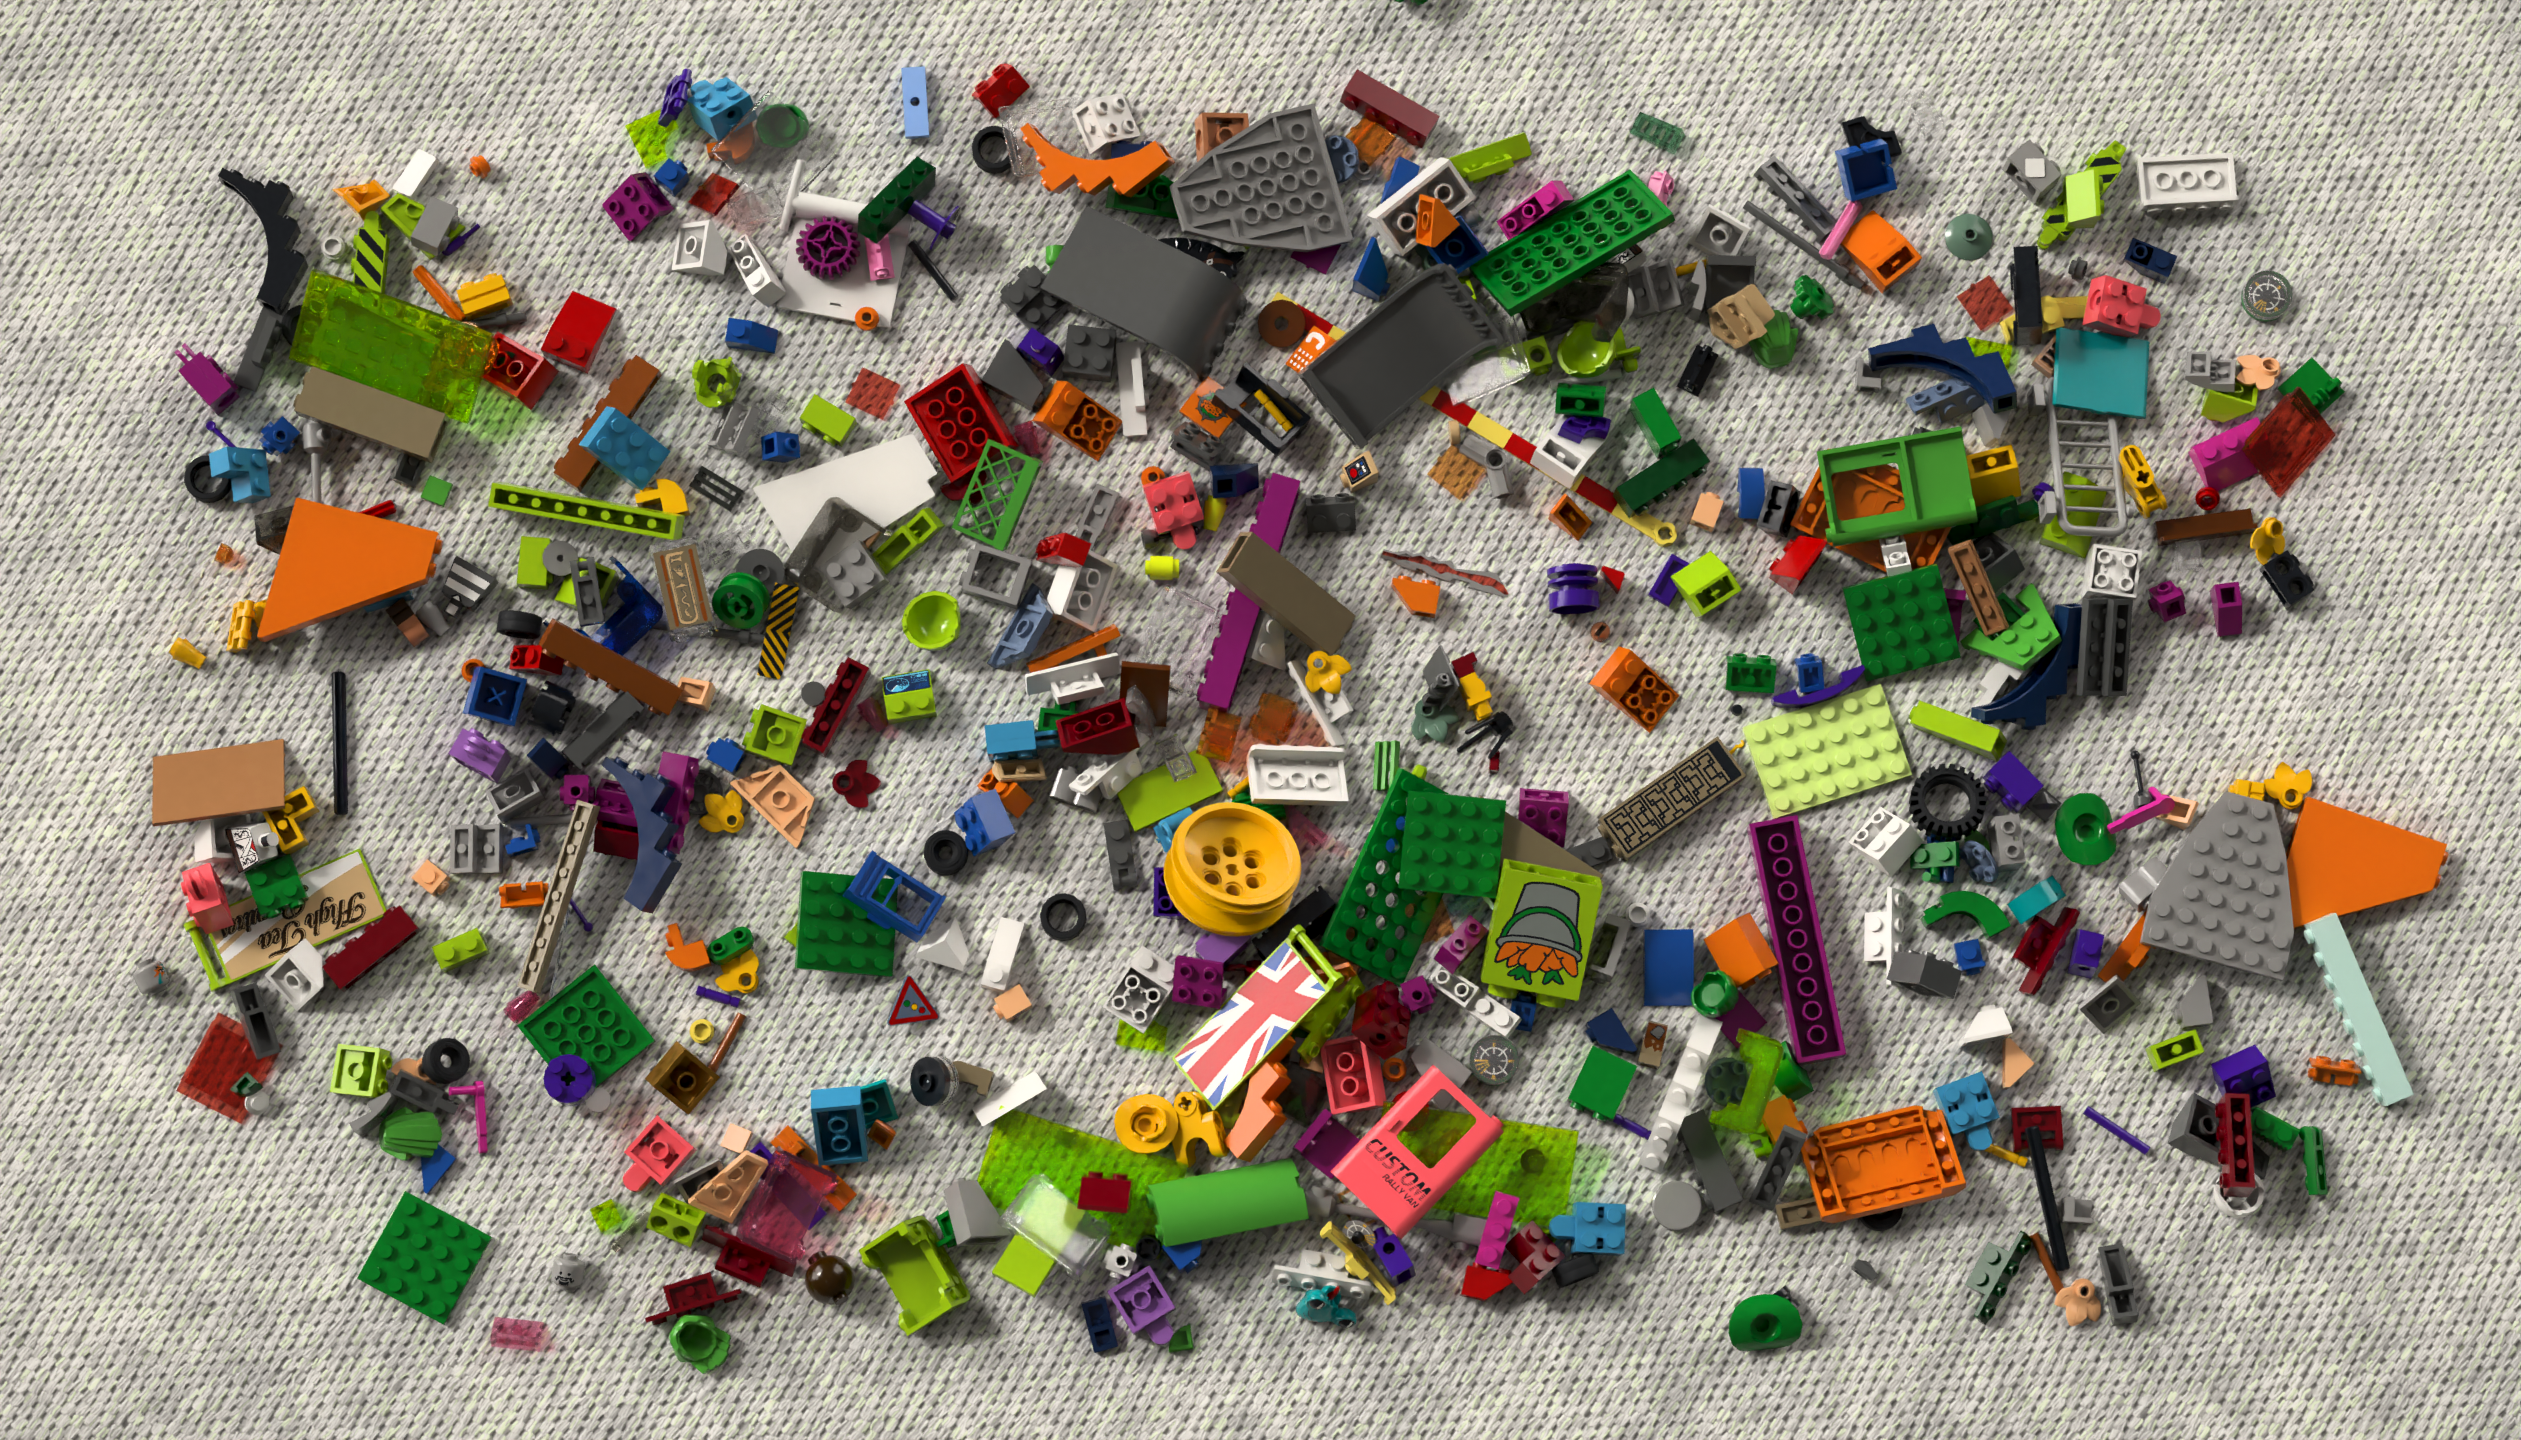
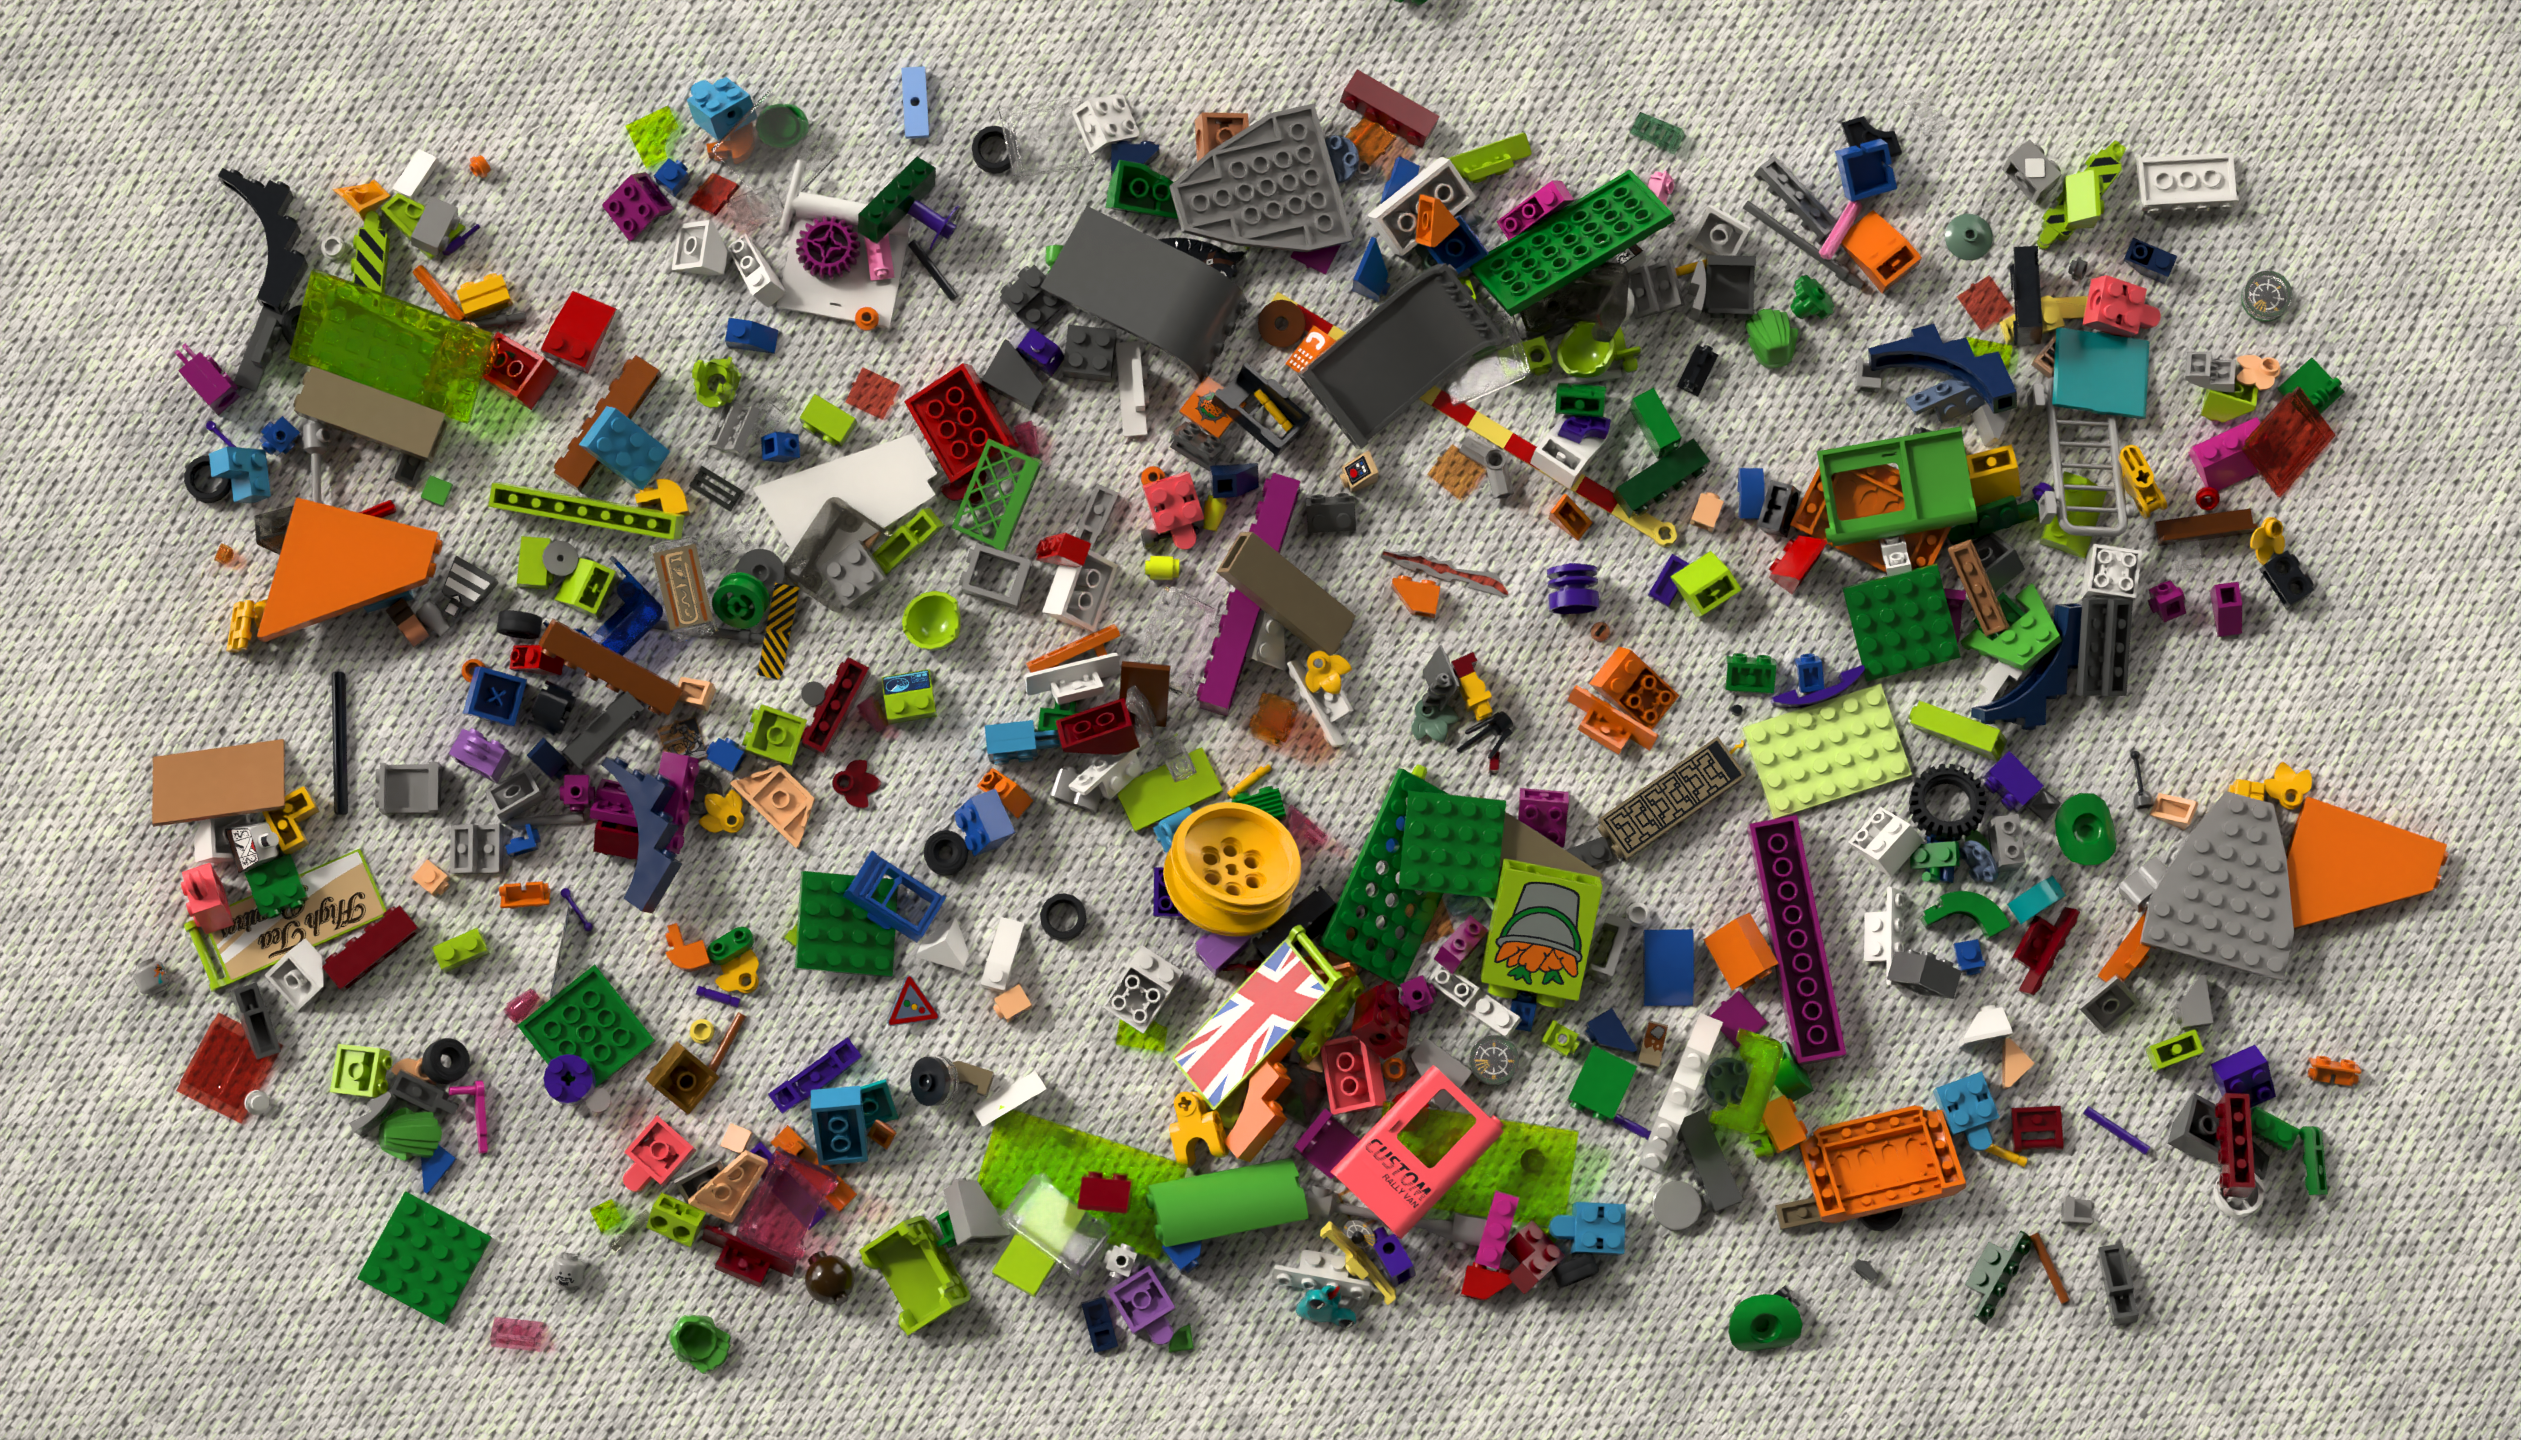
(185, 652): yellow cone -> none
(246, 1086): dark green tile -> none
(409, 788): none -> light grey panel
(558, 896): dark tan tile -> none
(587, 592): dark grey plate -> none
(675, 97): dark purple plate -> none
(683, 738): none -> piece
(689, 1294): dark red bracket -> none
(815, 1076): none -> dark purple slope
(1000, 89): red bracket -> none
(1019, 770): tan slope -> none
(1023, 630): sand blue wing -> none
(1077, 419): orange slope -> none
(1120, 853): dark grey plate -> none
(1127, 172): orange arch -> none
(1145, 1250): black wheel -> none
(1146, 1123): yellow hat -> none
(1199, 982): magenta bracket -> none
(1218, 735): clear orange brick -> none
(1297, 775): white bracket -> none
(1383, 766): bright green tile -> none
(1454, 432): tan tile -> none
(1551, 1041): none -> lime brick
(1608, 724): none -> orange bracket
(1612, 577): red slope -> none
(1715, 994): green piece -> none
(1740, 317): tan piece -> none
(1778, 1167): dark grey plate -> none
(2047, 1198): black axle -> none
(2079, 1306): light nougat plate -> none
(2085, 953): dark purple torso -> none
(2162, 805): dark pink piece -> none
(2358, 1010): light aqua brick -> none

